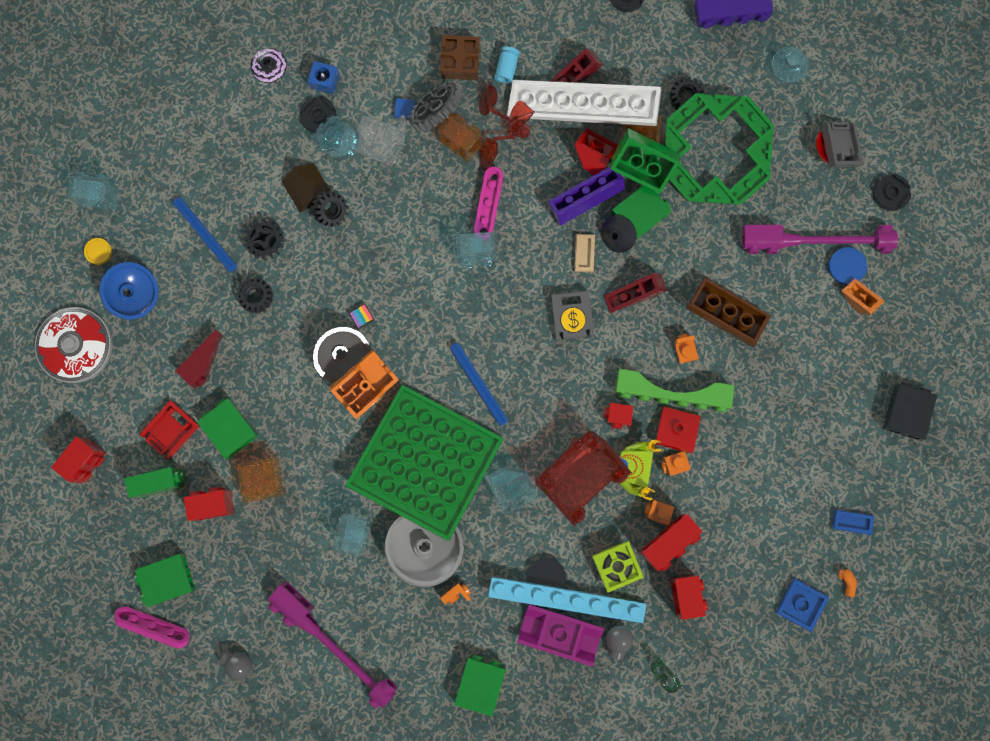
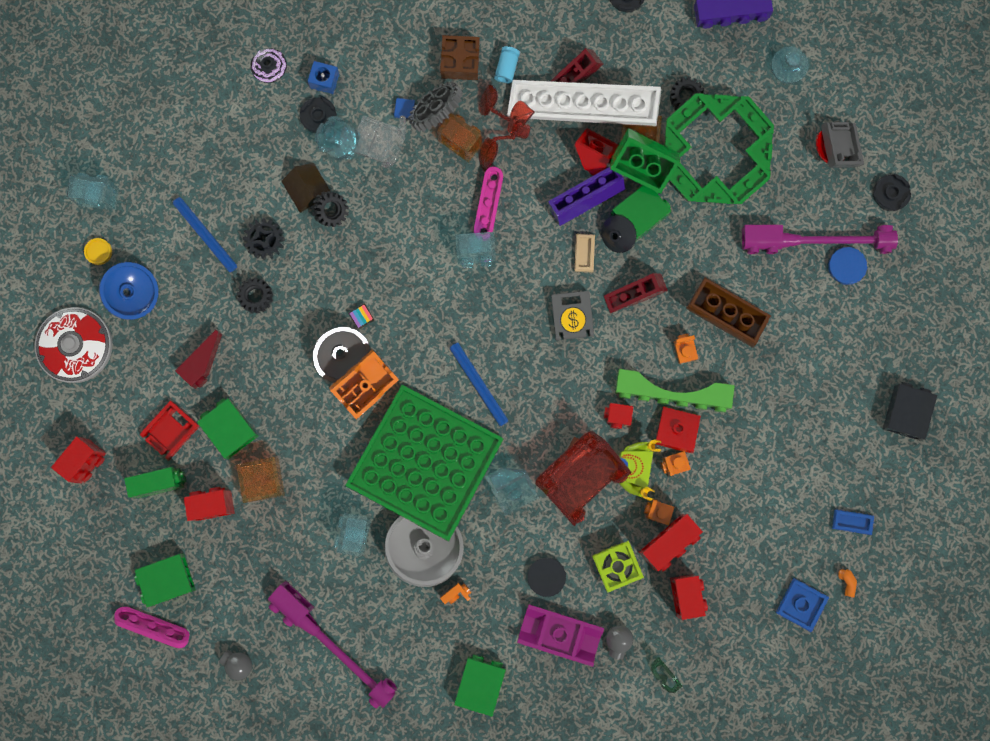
(567, 599): medium azure plate -> none
(862, 298): orange slope -> none

